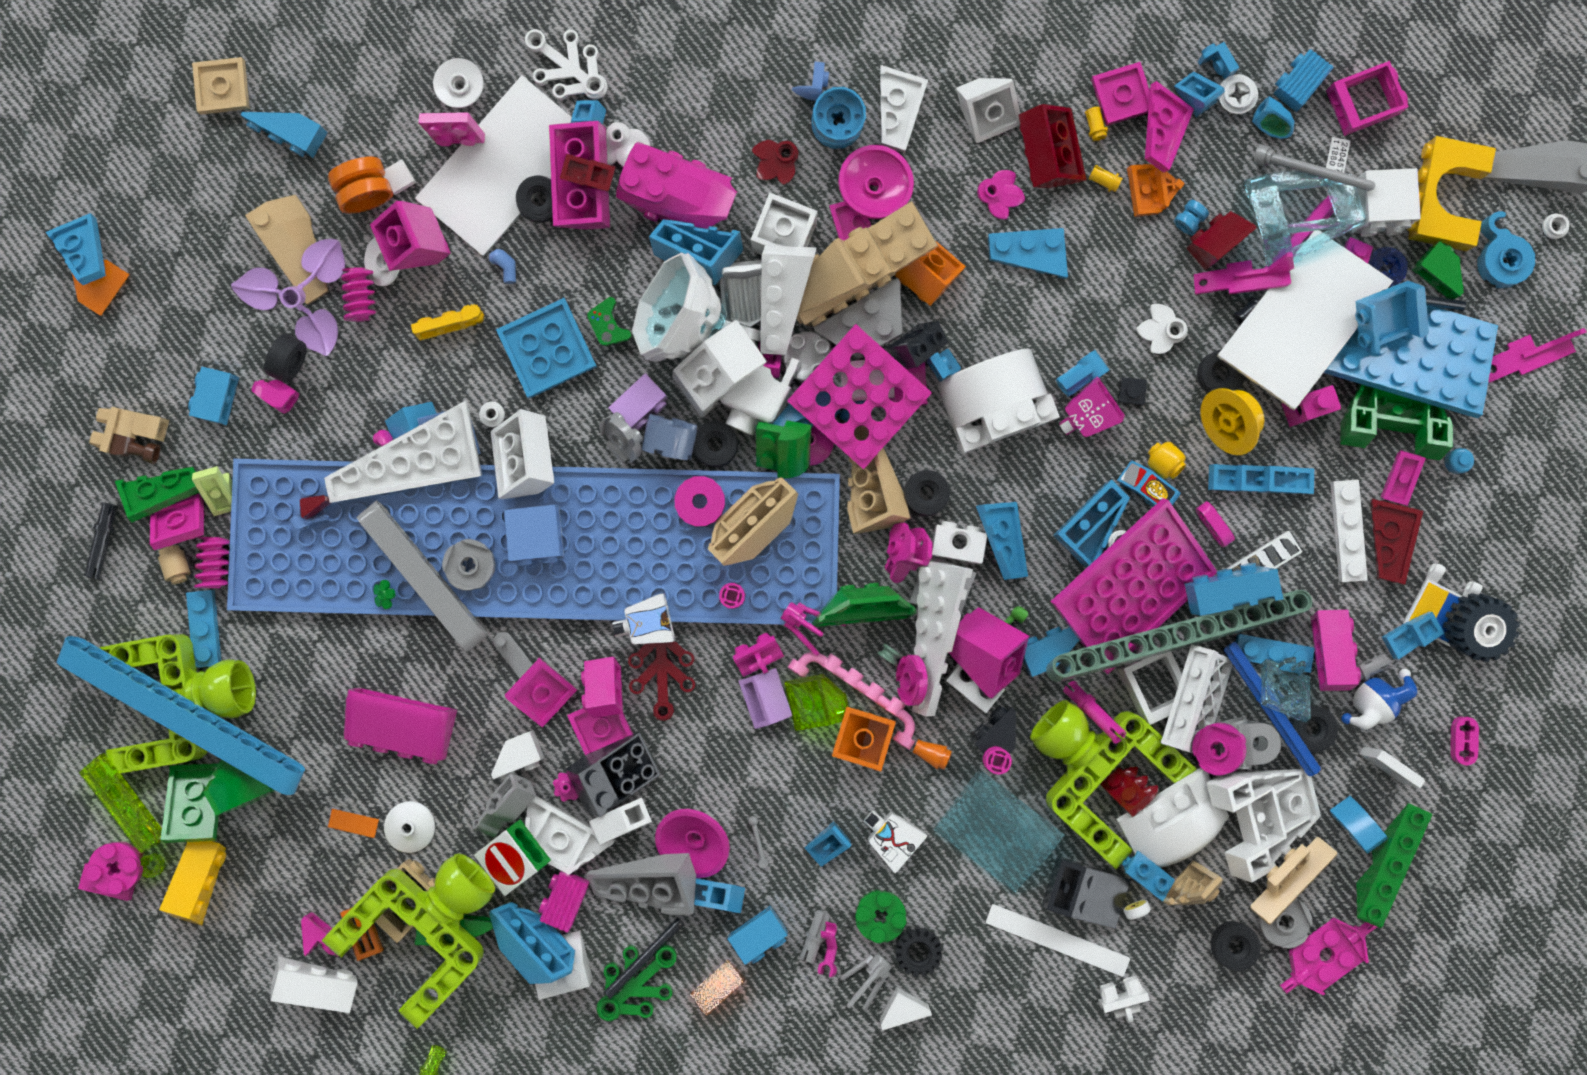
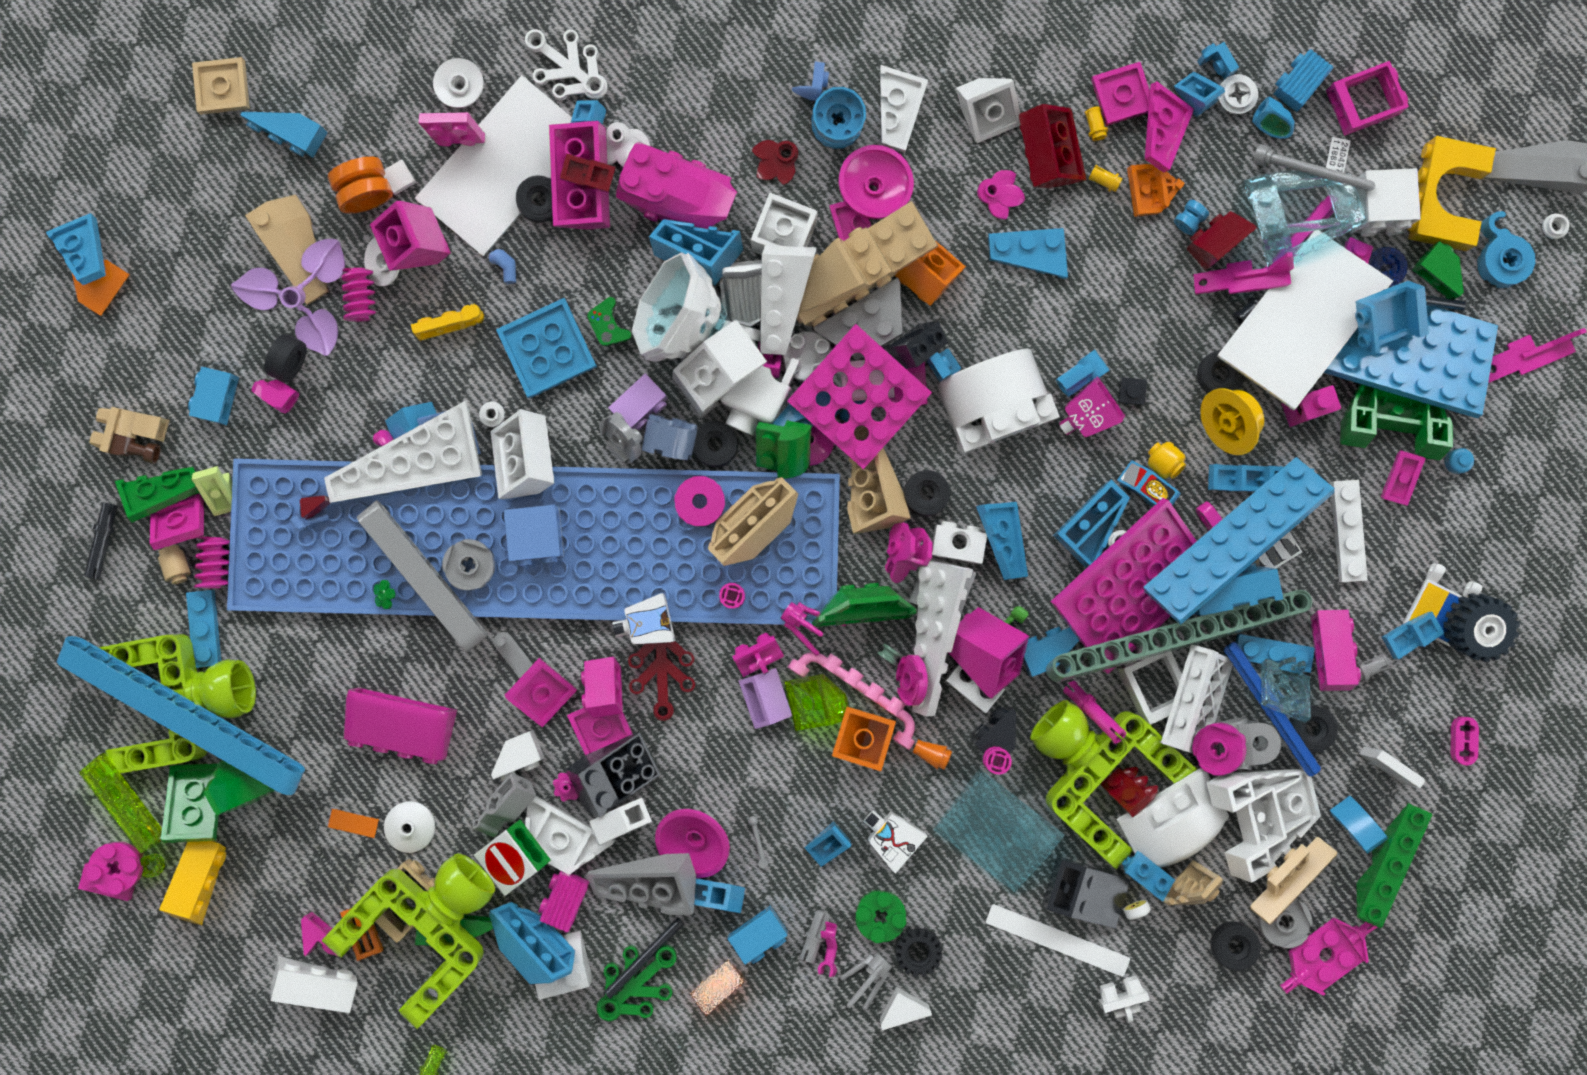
(1159, 327): white plate -> none
(1238, 540): none -> dark azure plate
(1380, 701): piece -> none
(1394, 539): dark red wing -> none

